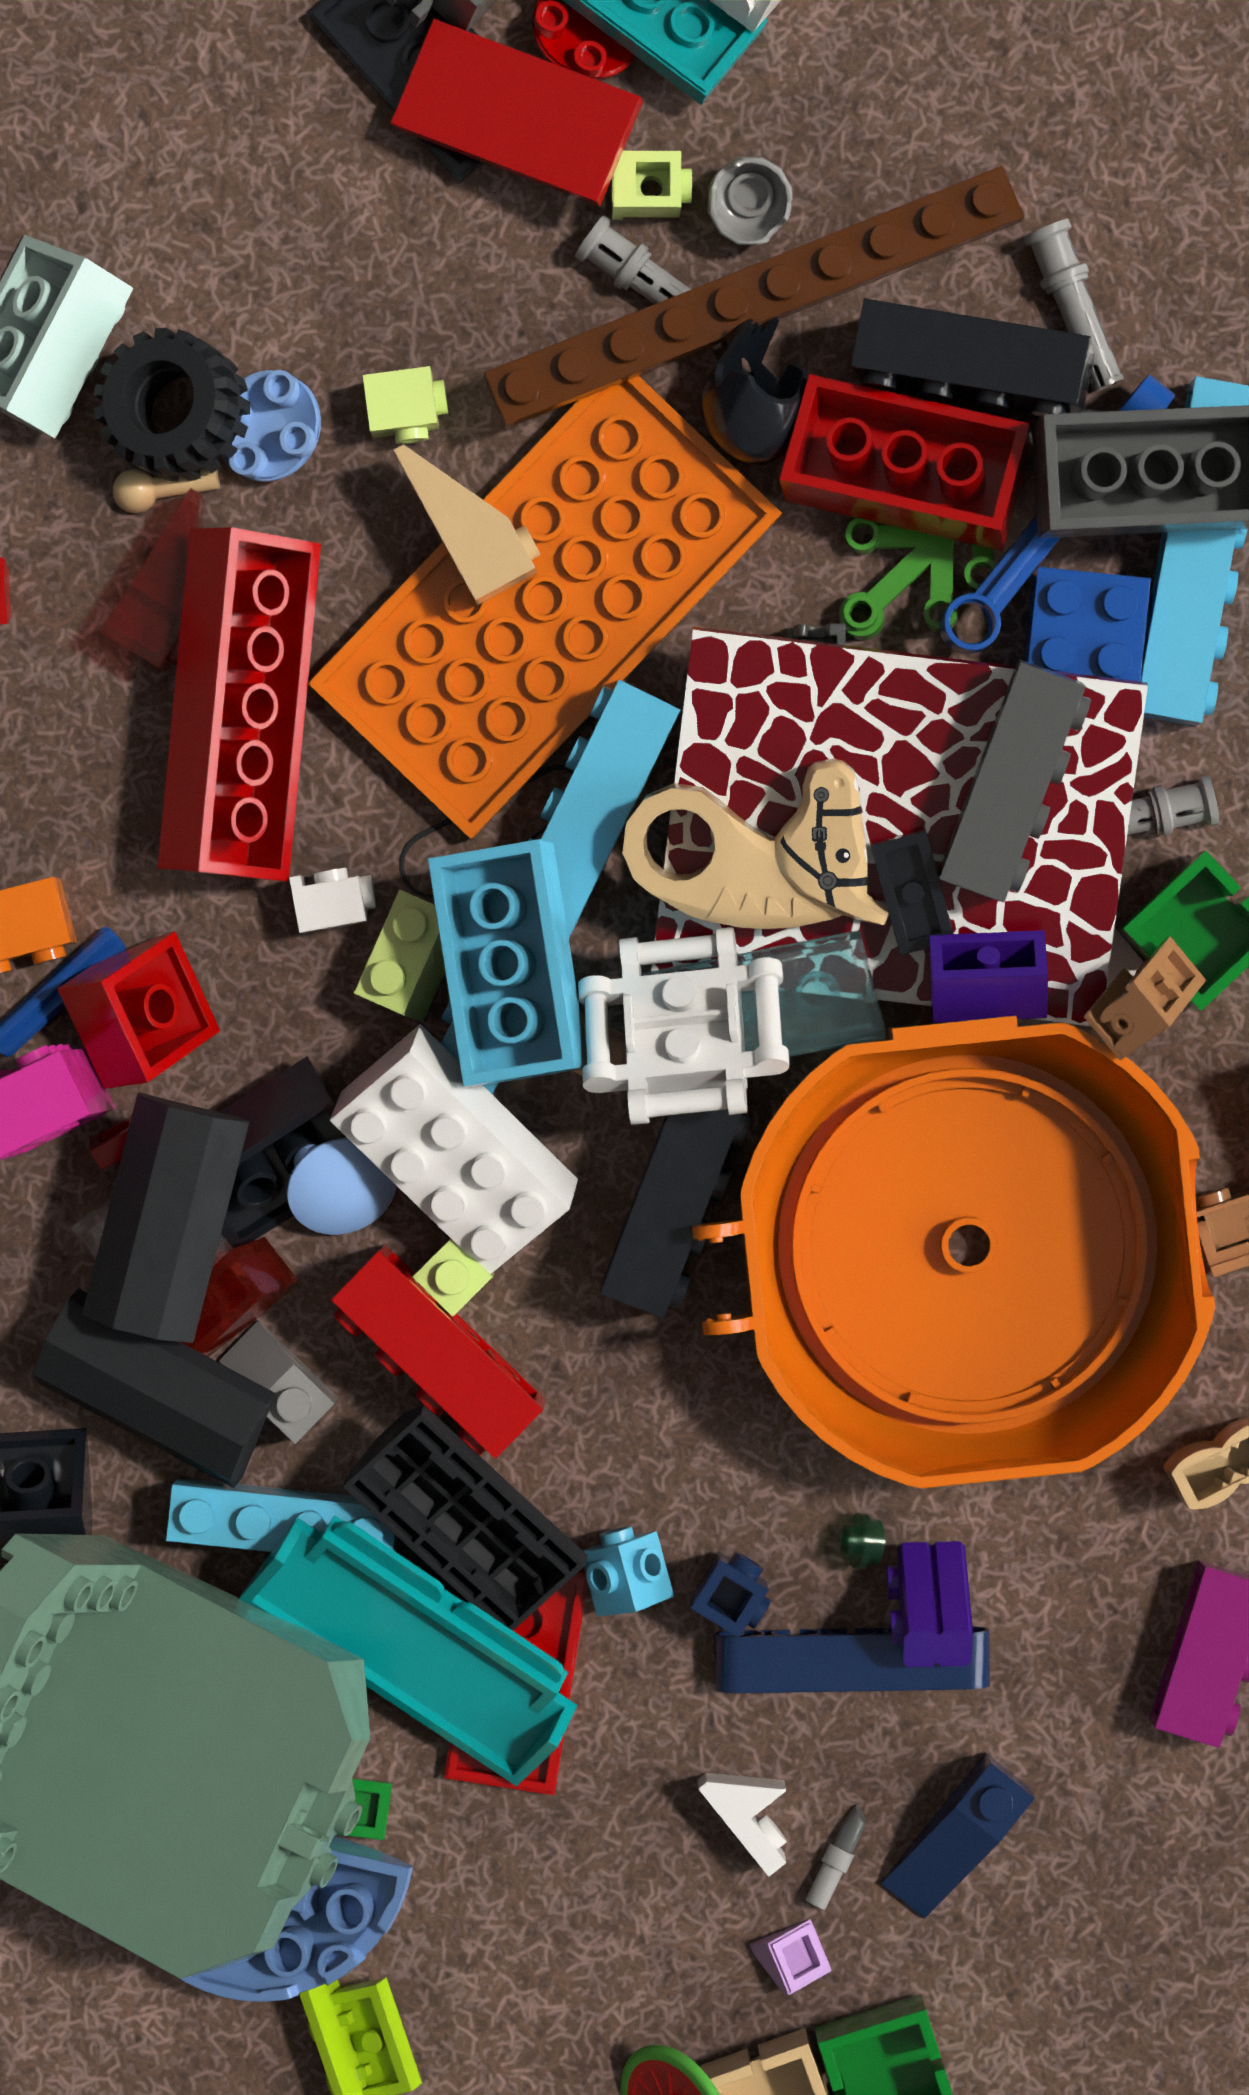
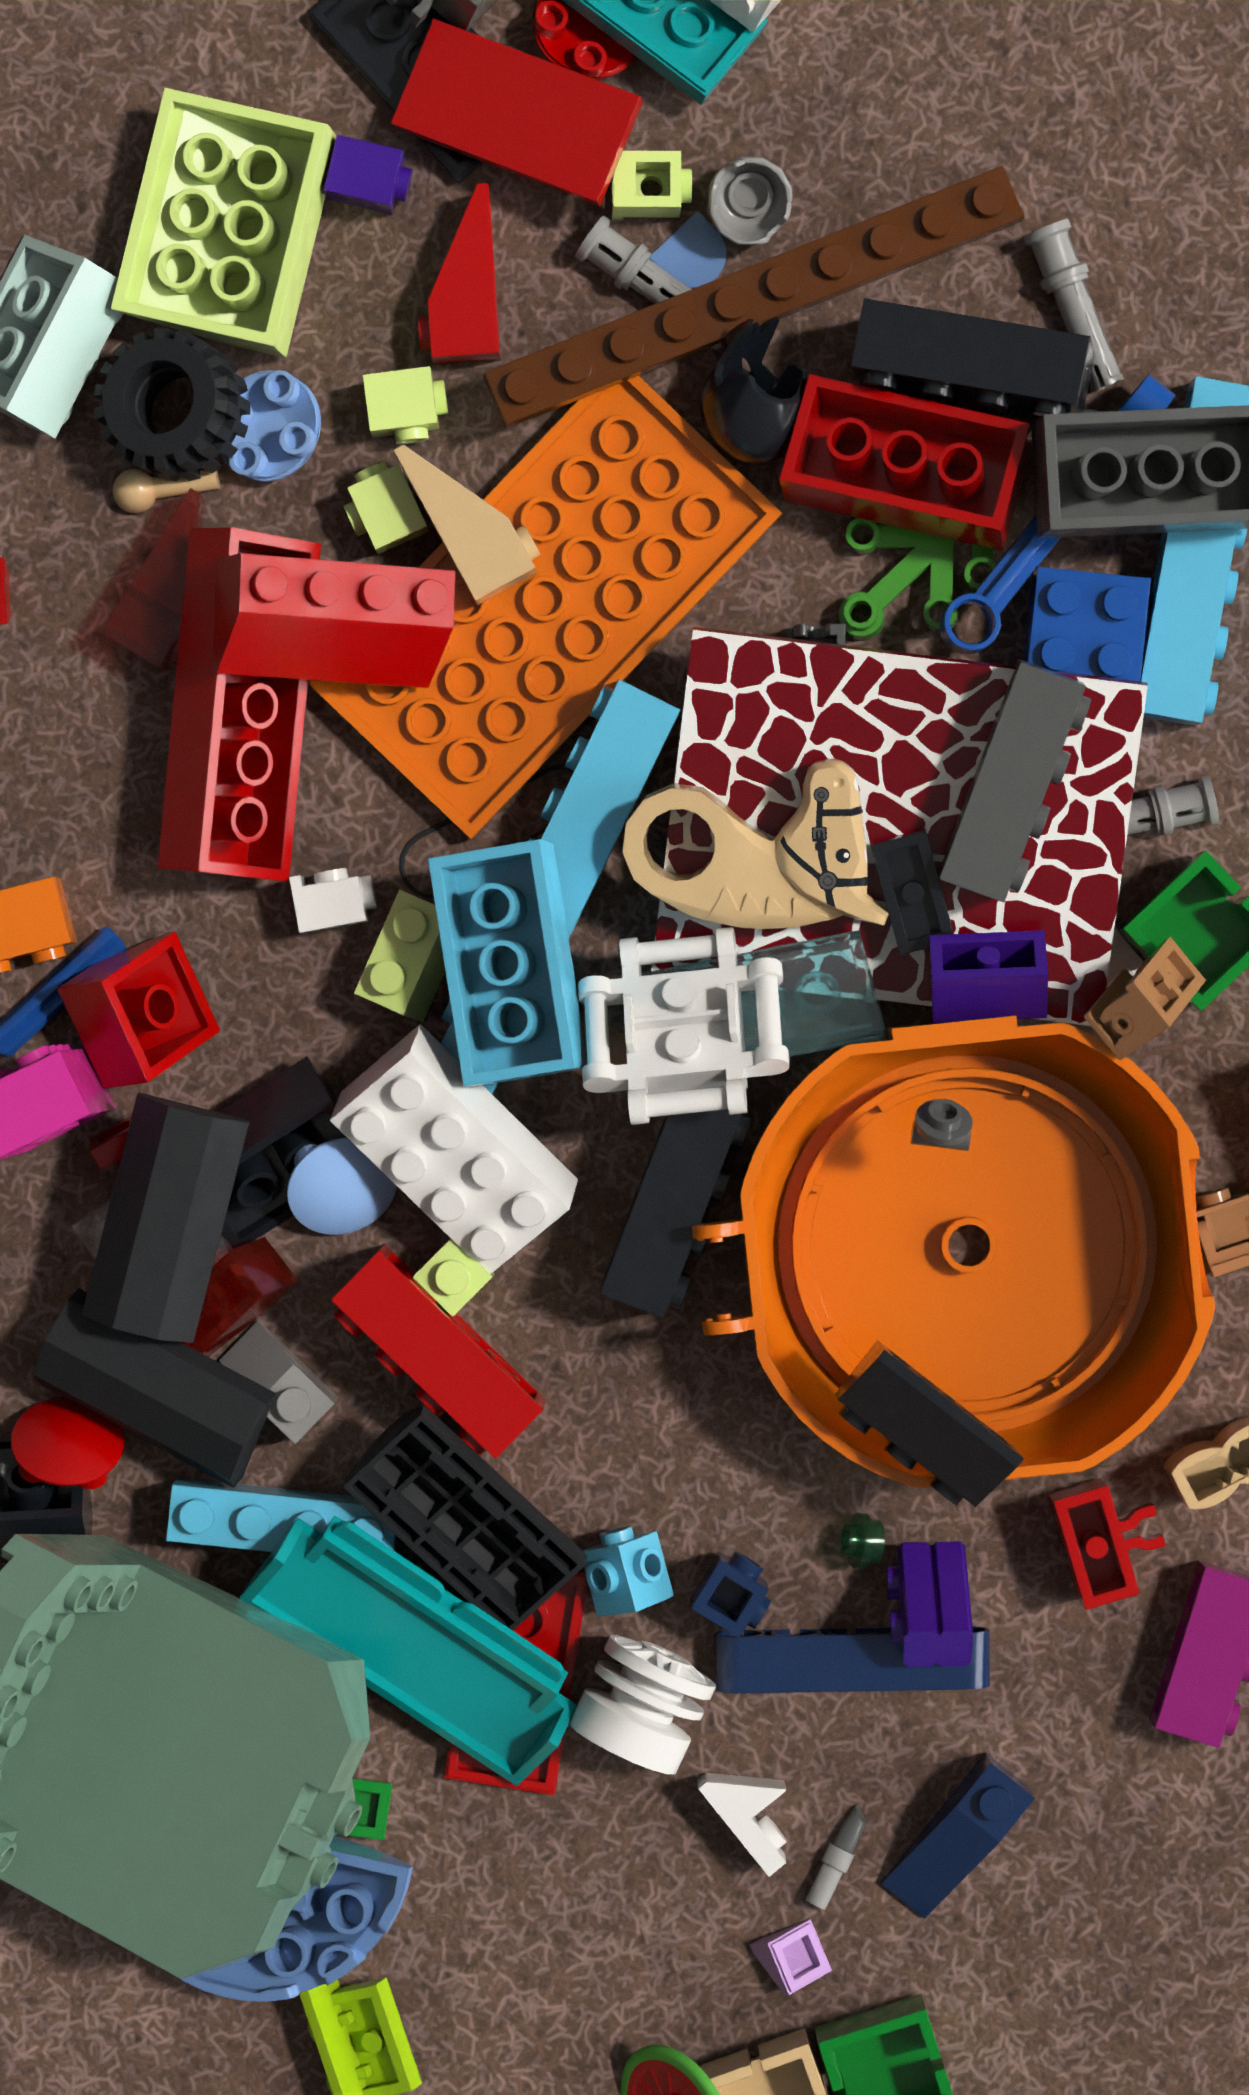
(65, 1445): none -> red dish
(225, 221): none -> yellowish green slope
(330, 620): none -> red slope
(367, 175): none -> dark purple brick
(384, 507): none -> yellowish green brick
(464, 298): none -> red slope
(644, 1699): none -> white wheel
(693, 252): none -> medium blue piece
(926, 1427): none -> black slope
(942, 1125): none -> dark grey plate
(1096, 1544): none -> red brick

